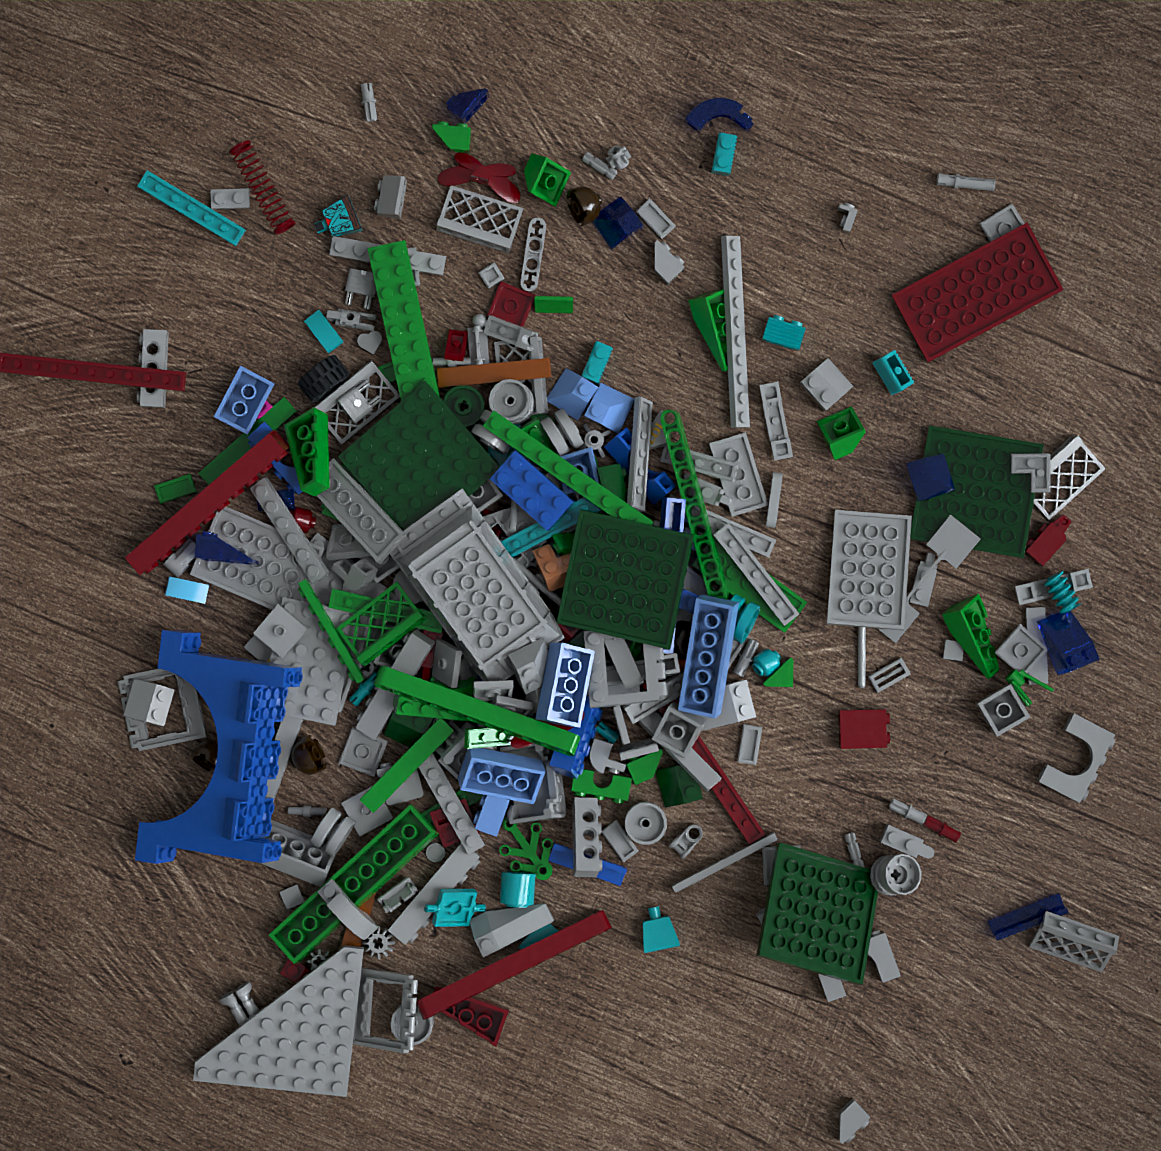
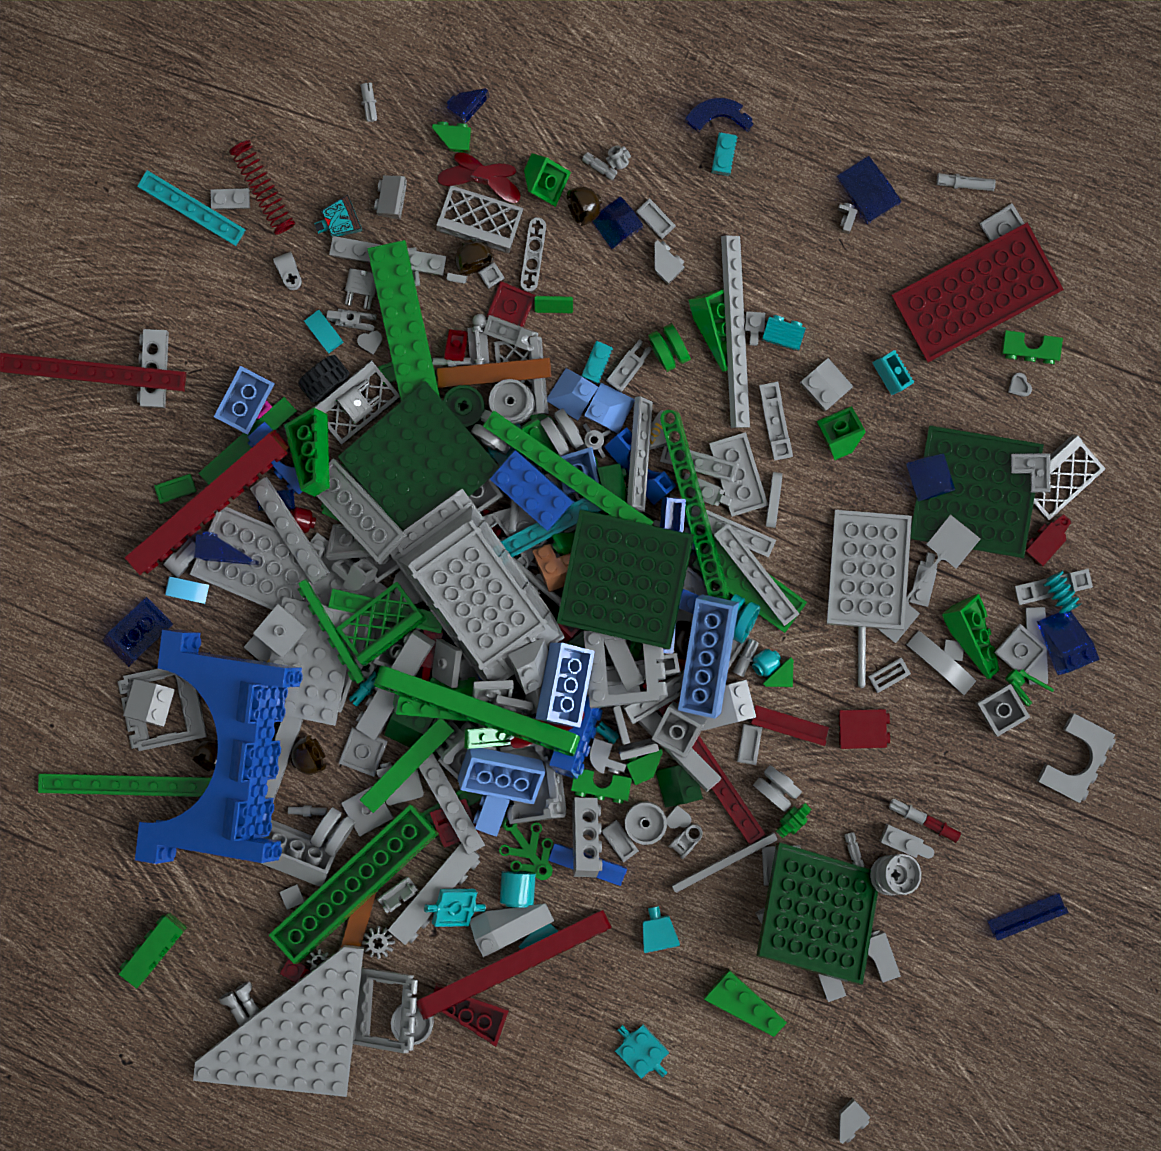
(122, 785): none -> green plate
(137, 632): none -> clear blue slope
(152, 950): none -> green wedge
(287, 268): none -> light grey piece
(347, 912): light grey arch -> none
(435, 852): light grey piece -> none
(457, 278): none -> light grey tile
(472, 257): none -> dark brown cylinder
(628, 367): none -> light grey hinge
(642, 1051): none -> teal plate
(671, 346): none -> green wheel
(678, 817): none -> light grey tile
(741, 1001): none -> green wedge
(754, 324): none -> light grey plate
(777, 788): none -> light grey wheel
(790, 725): none -> dark red fence
(793, 820): none -> green gear
(869, 190): none -> clear blue slope
(941, 662): none -> light grey slope
(1014, 346): none -> green arch
(1019, 385): none -> light grey tile
(1077, 934): light grey fence -> none

